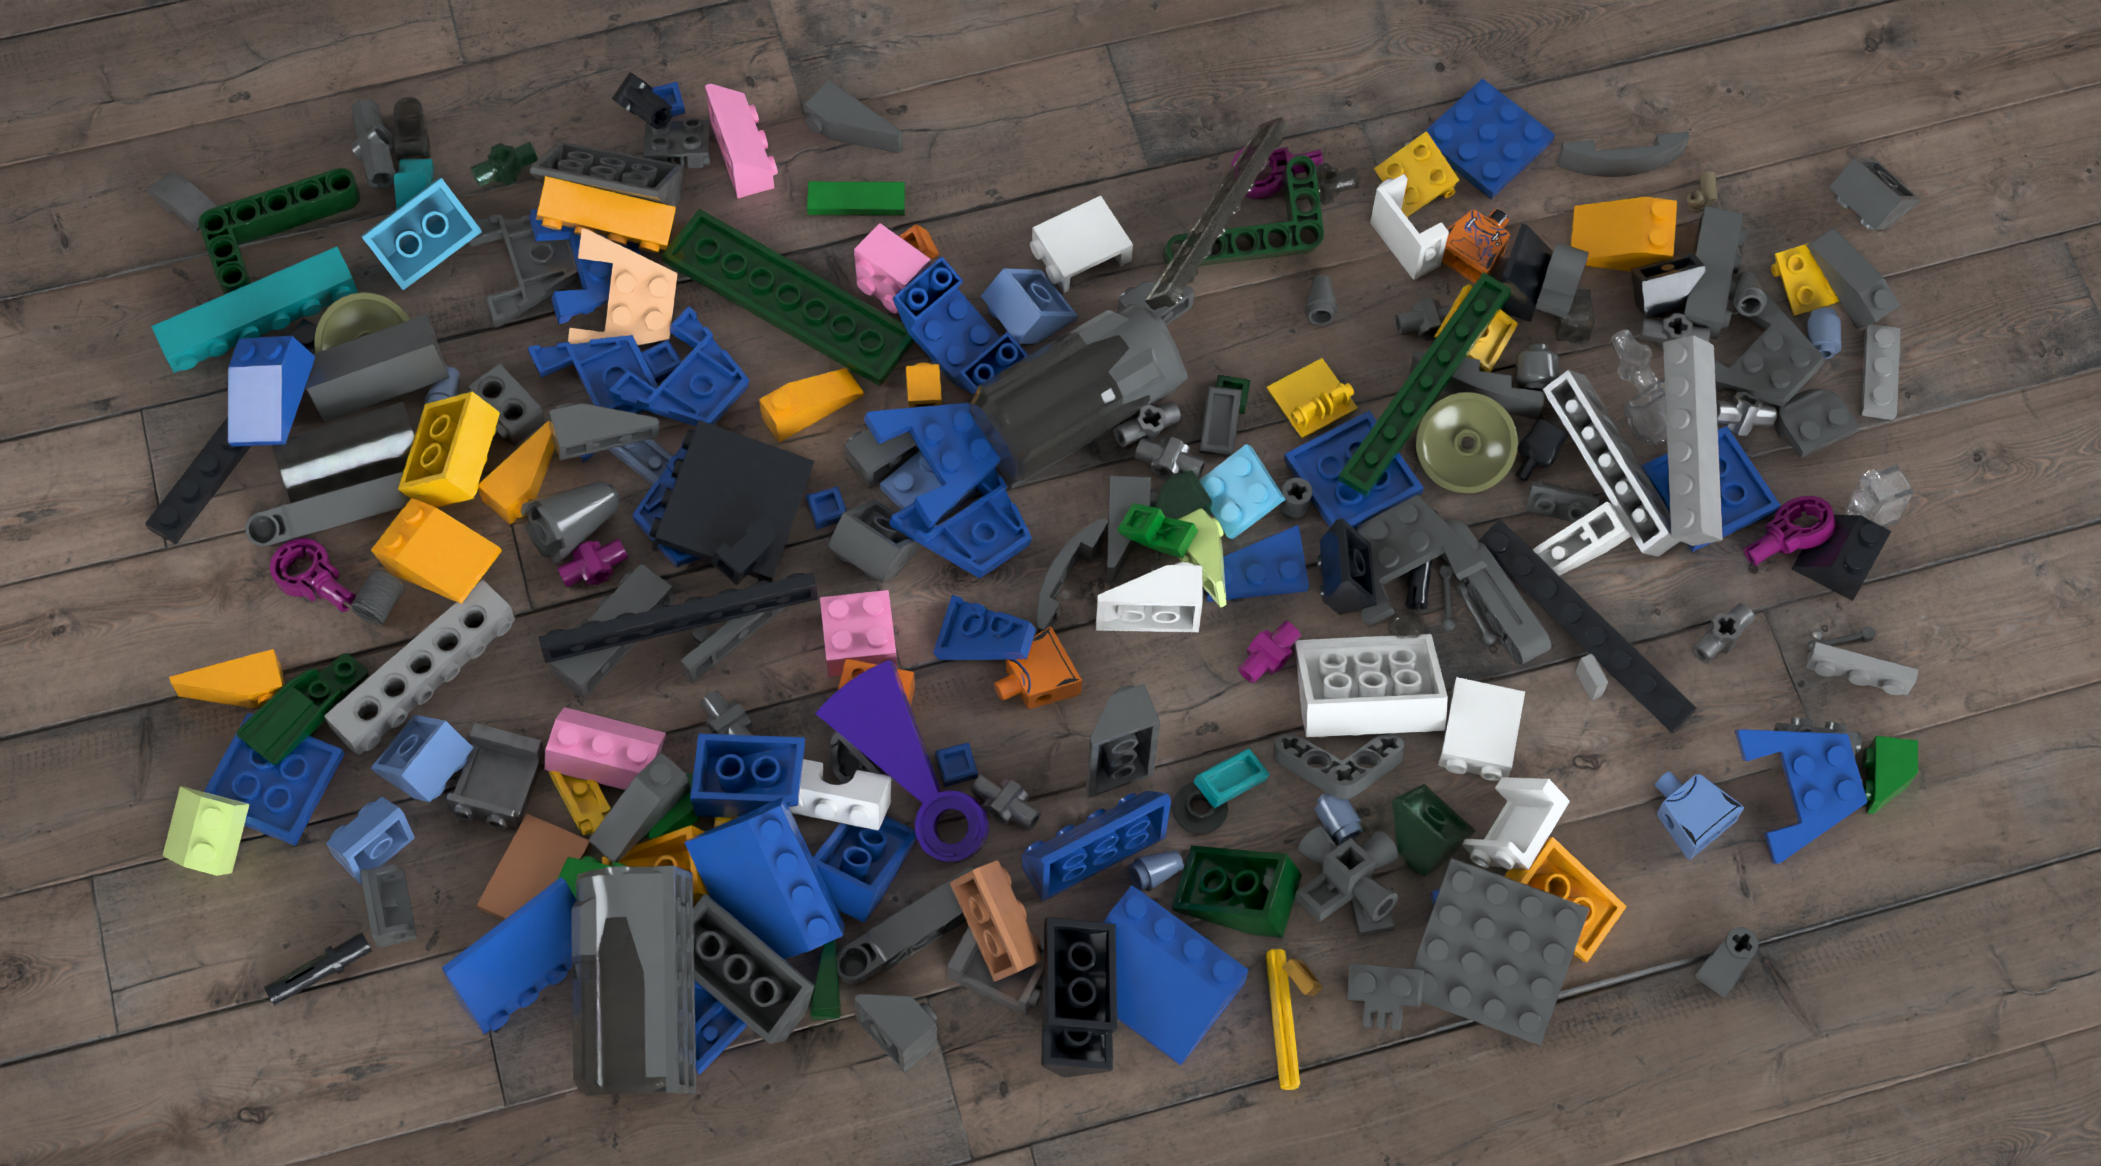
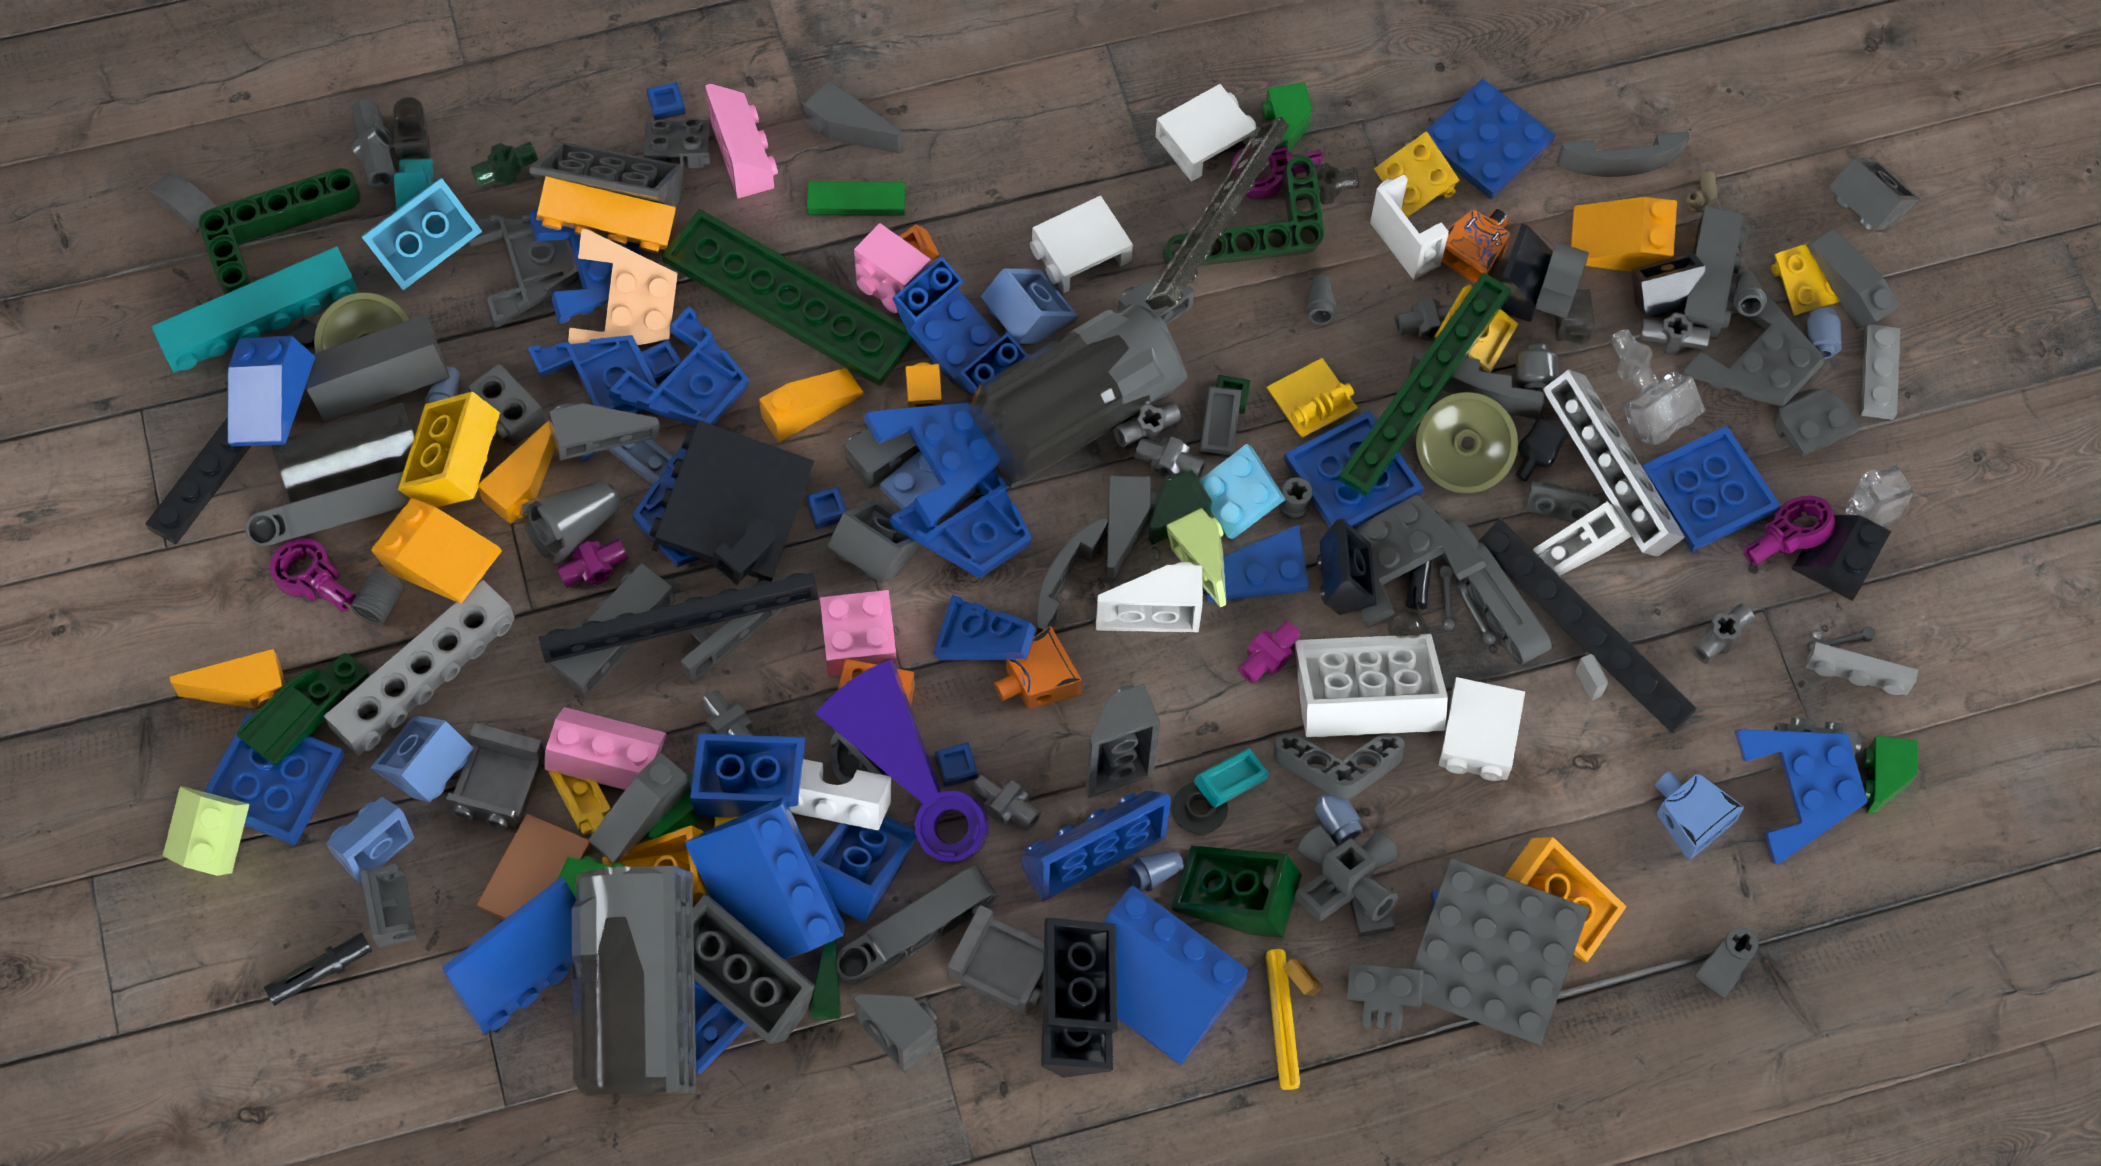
(640, 100): black piece -> none
(997, 920): nougat slope -> none
(1154, 530): green slope -> none
(1203, 129): none -> white panel
(1293, 106): none -> green slope
(1427, 829): clear green slope -> none
(1521, 826): white panel -> none
(1692, 441): light grey brick -> none
(1744, 413): flat silver axle -> none

